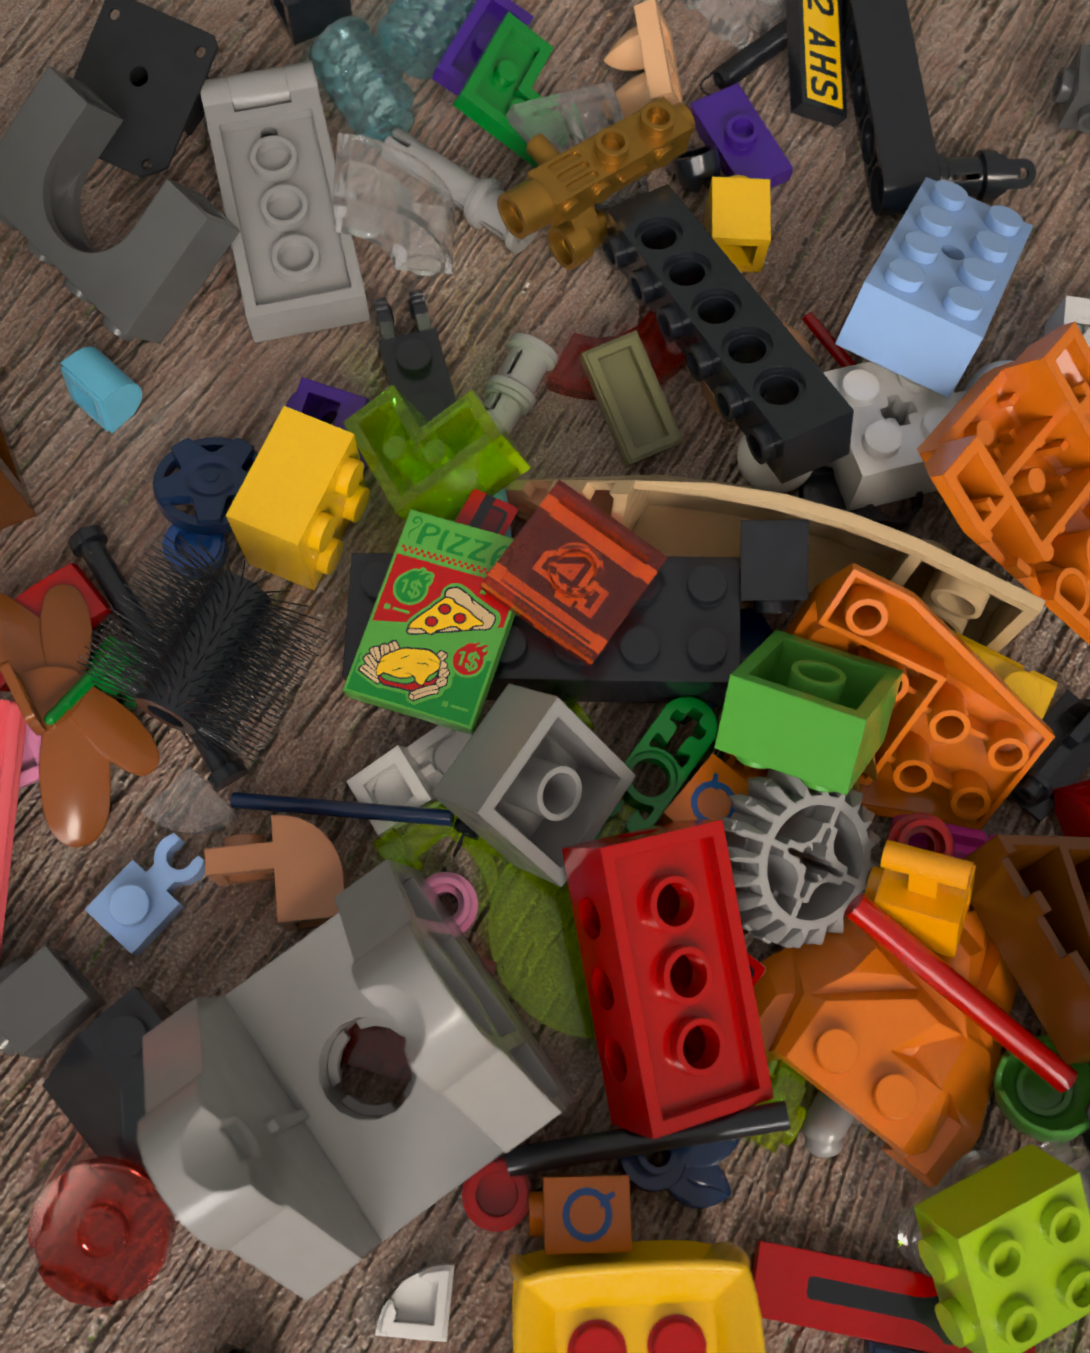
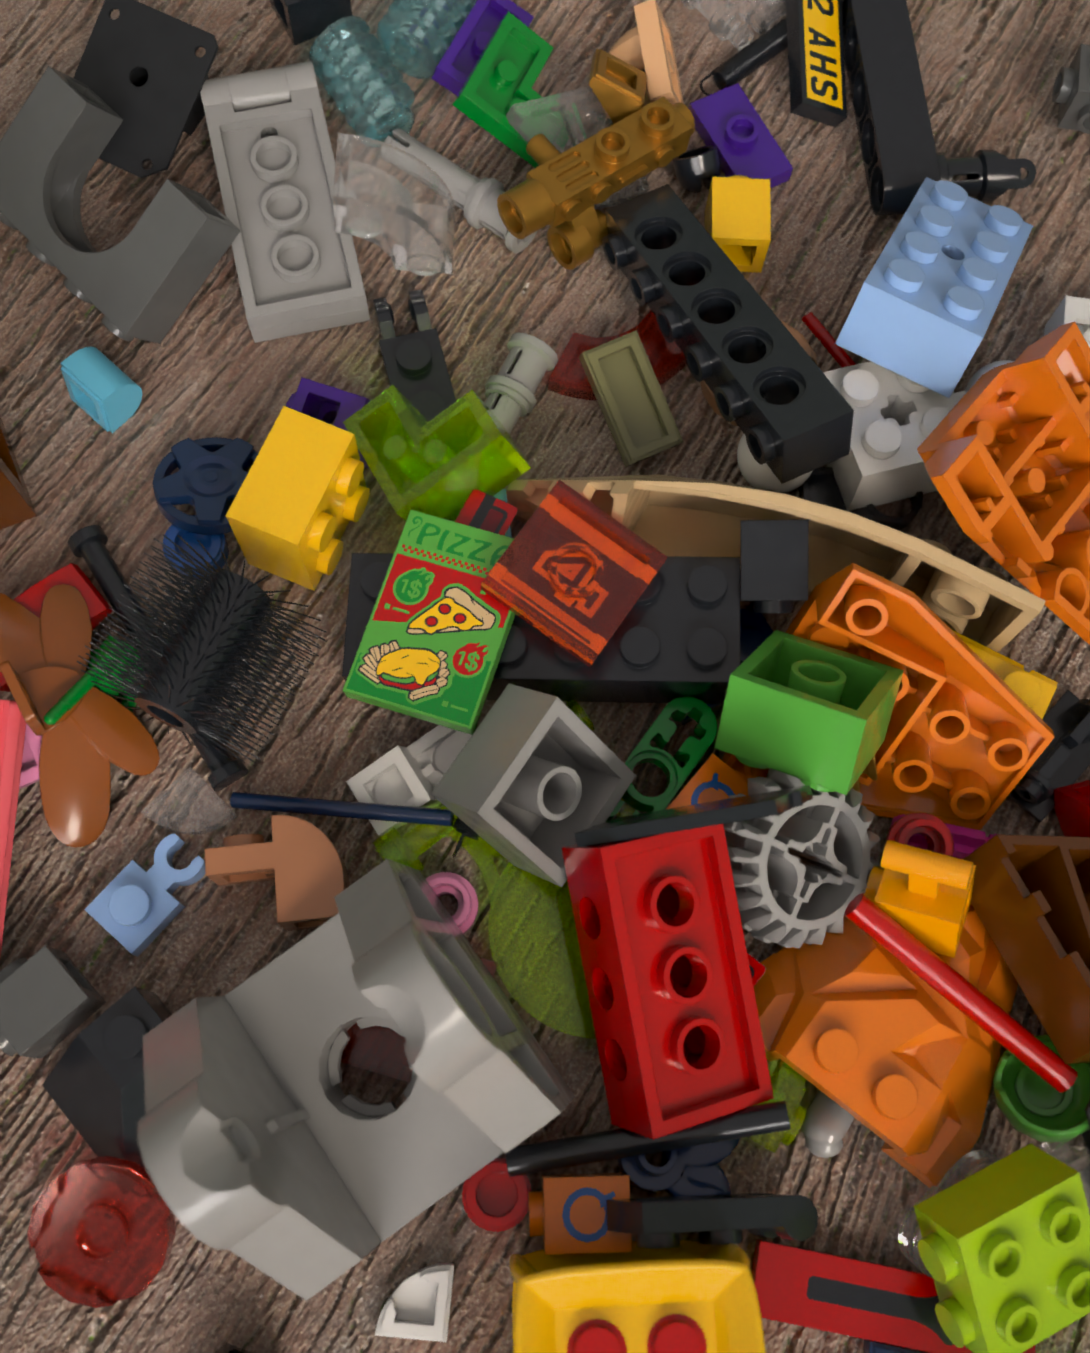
(617, 85): none -> pearl gold slope
(695, 816): none -> black piece
(715, 1217): none -> black plate

